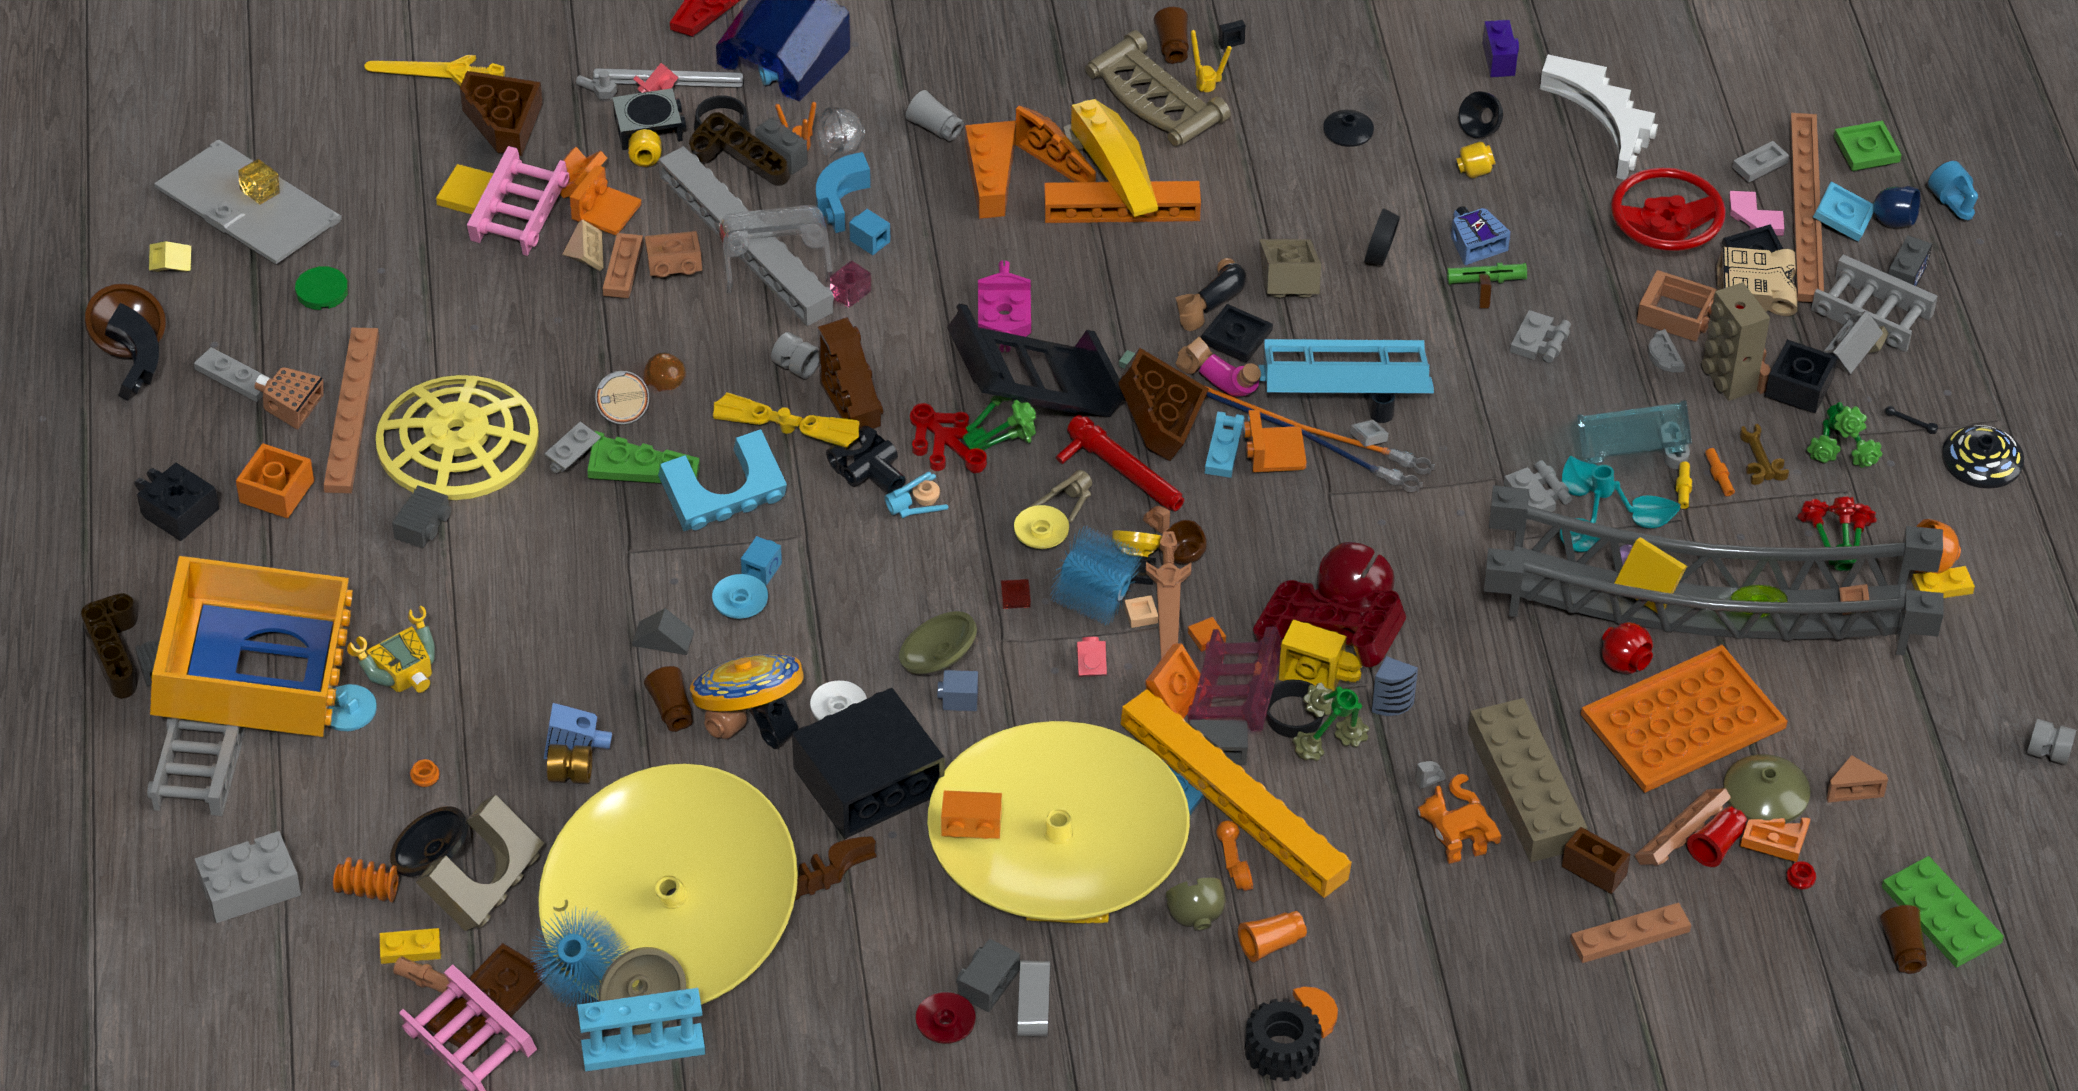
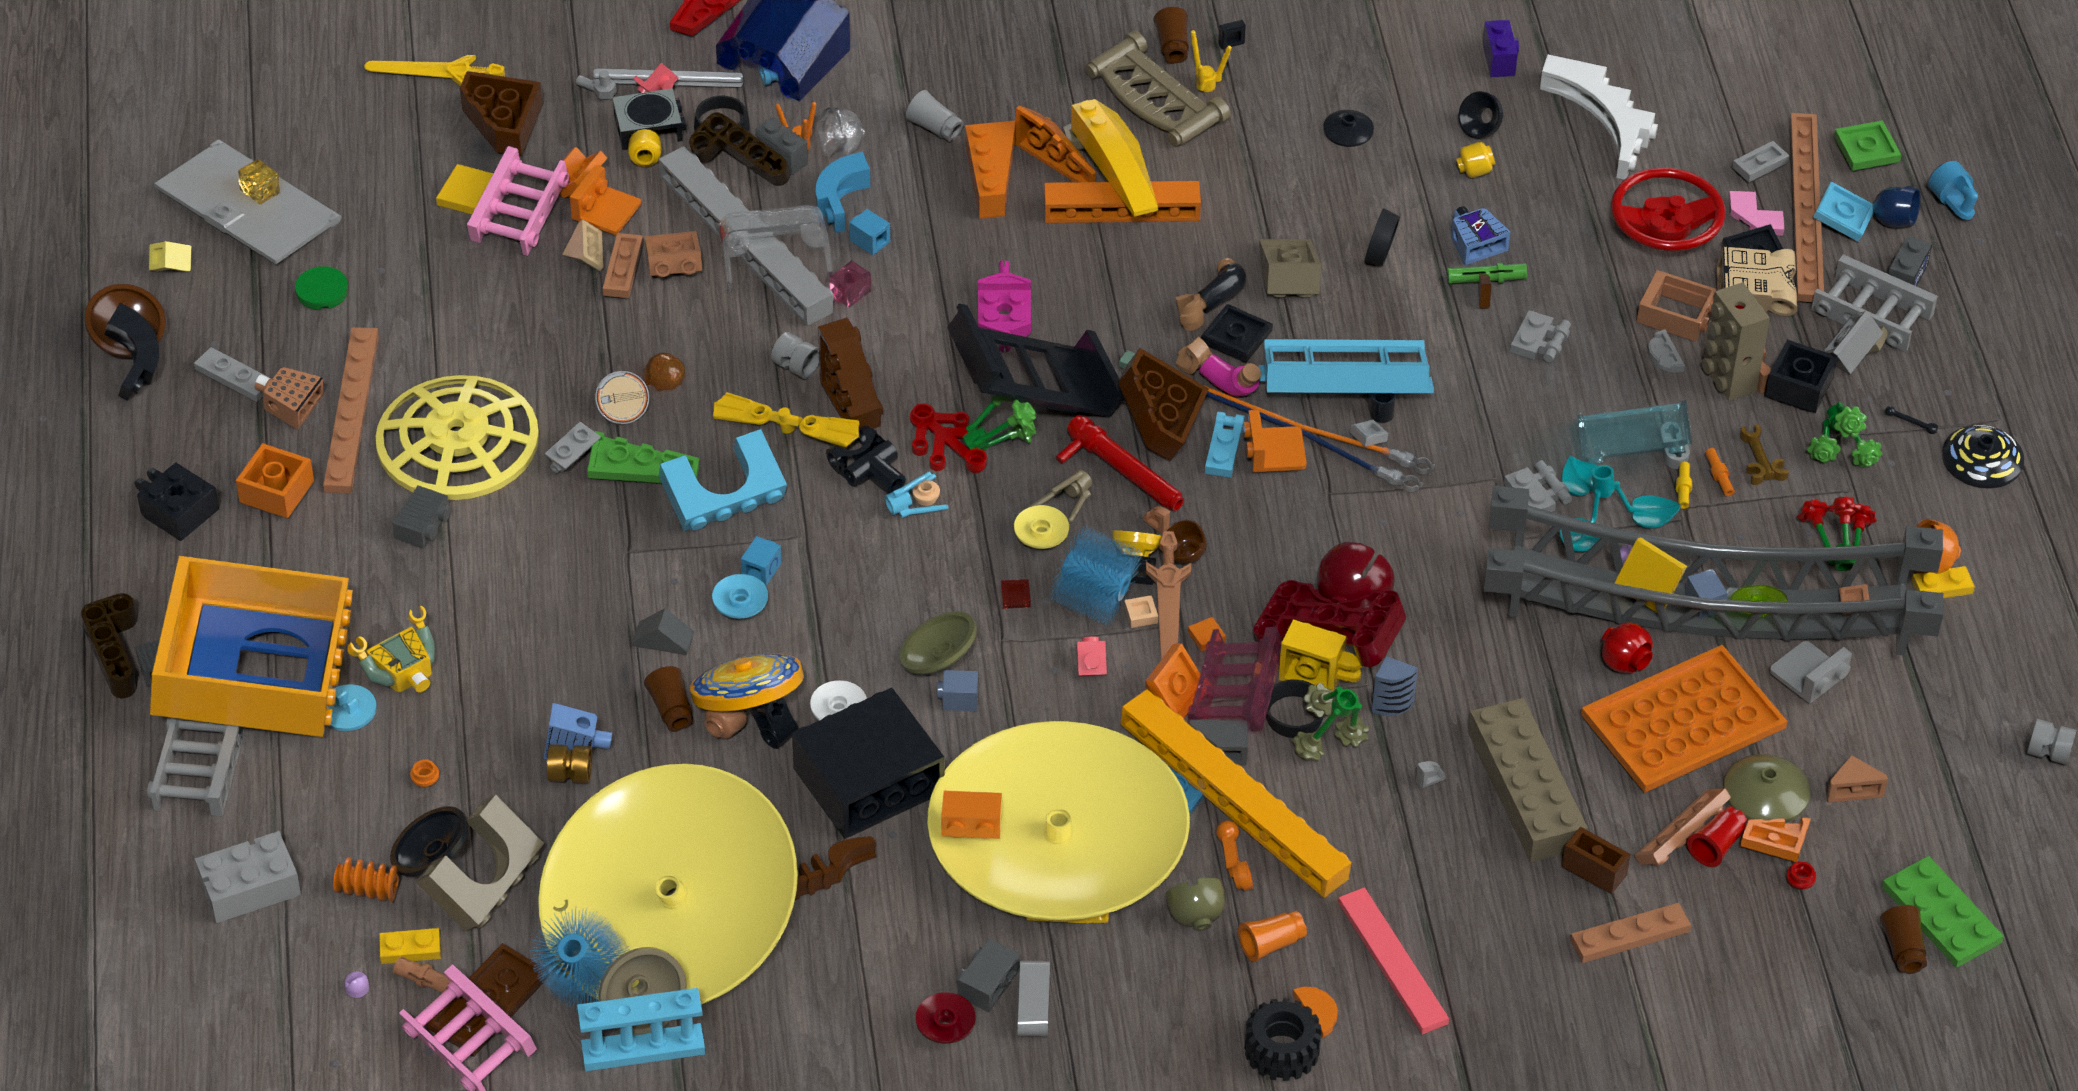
(356, 984): none -> lavender hinge
(1393, 961): none -> coral tile
(1459, 824): orange animal -> none
(1705, 586): none -> sand blue brick
(1810, 670): none -> light grey bracket

